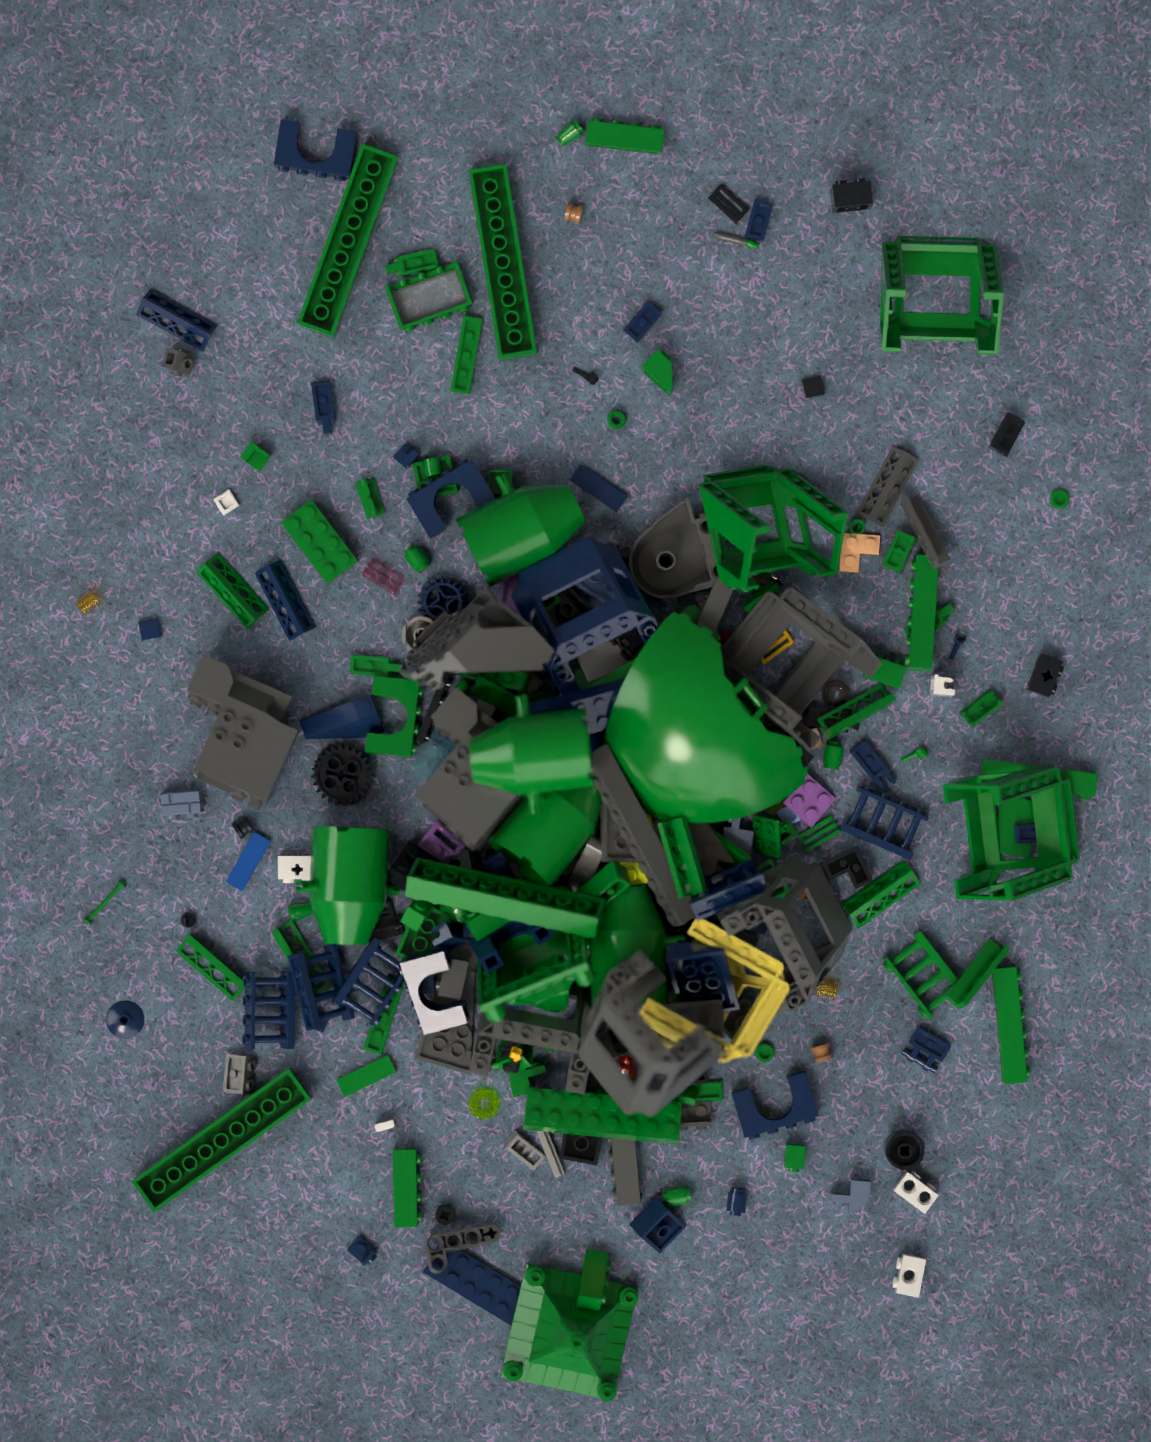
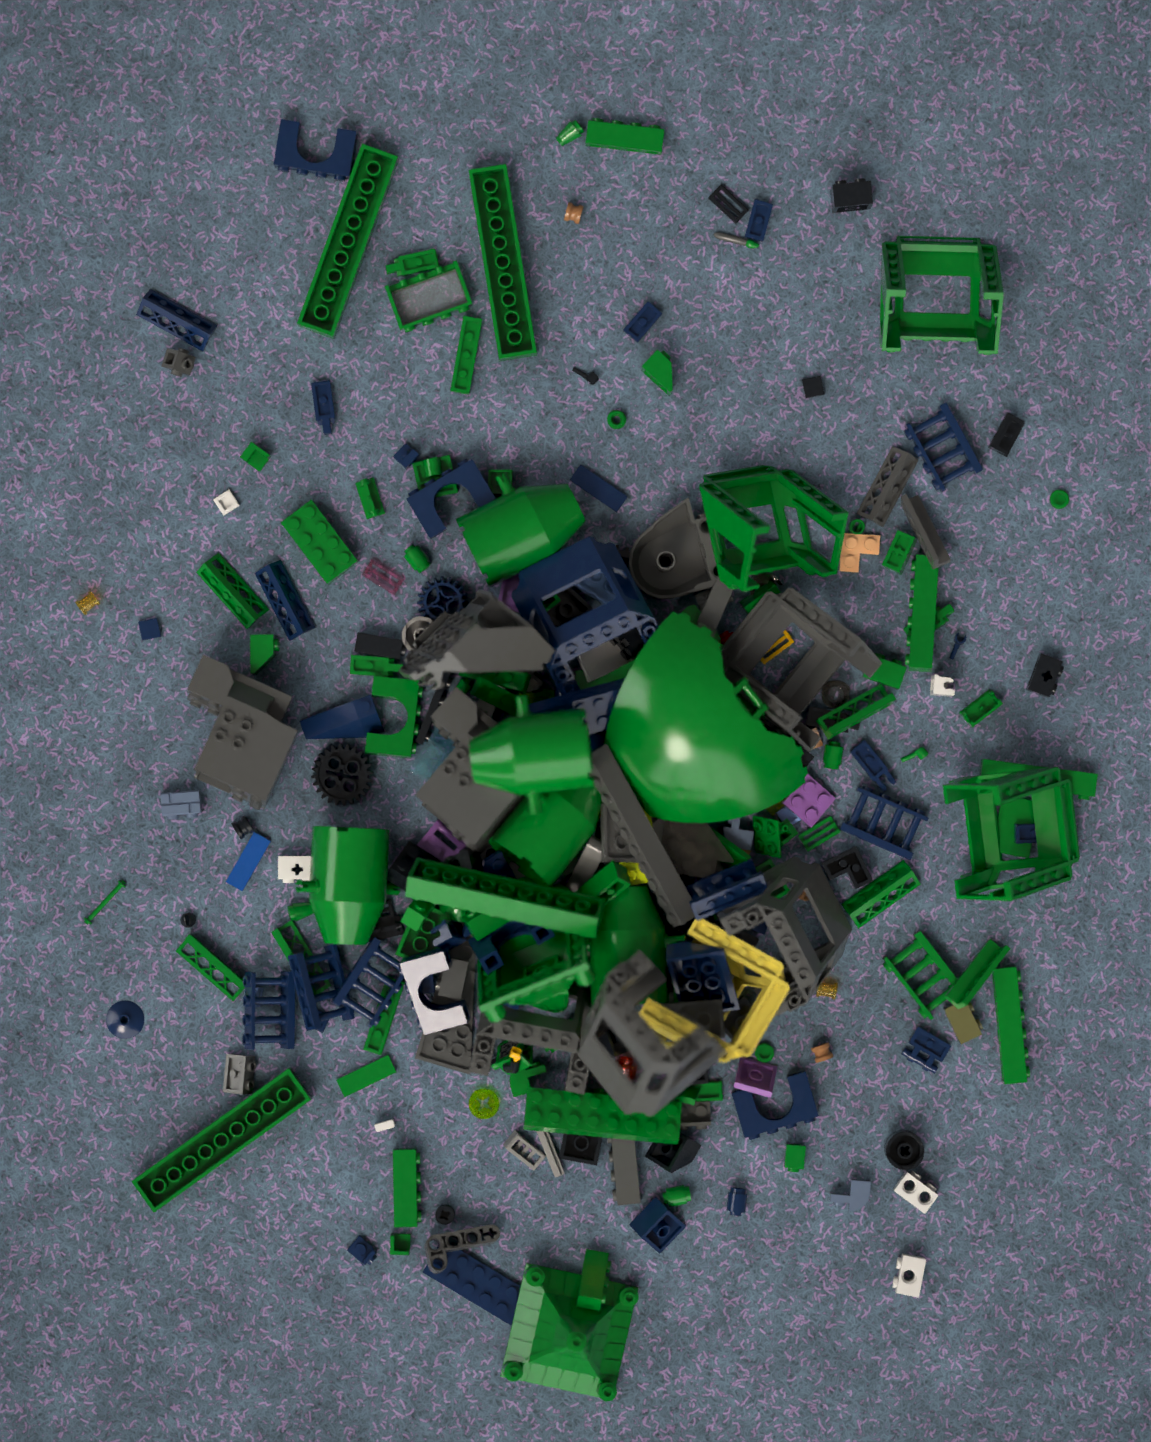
(262, 651): none -> green slope
(379, 646): none -> black brick
(400, 1244): none -> green panel
(673, 1156): none -> black slope
(684, 857): green fence -> none
(755, 1077): none -> medium lavender plate
(962, 448): none -> dark blue fence
(963, 1022): none -> olive brick

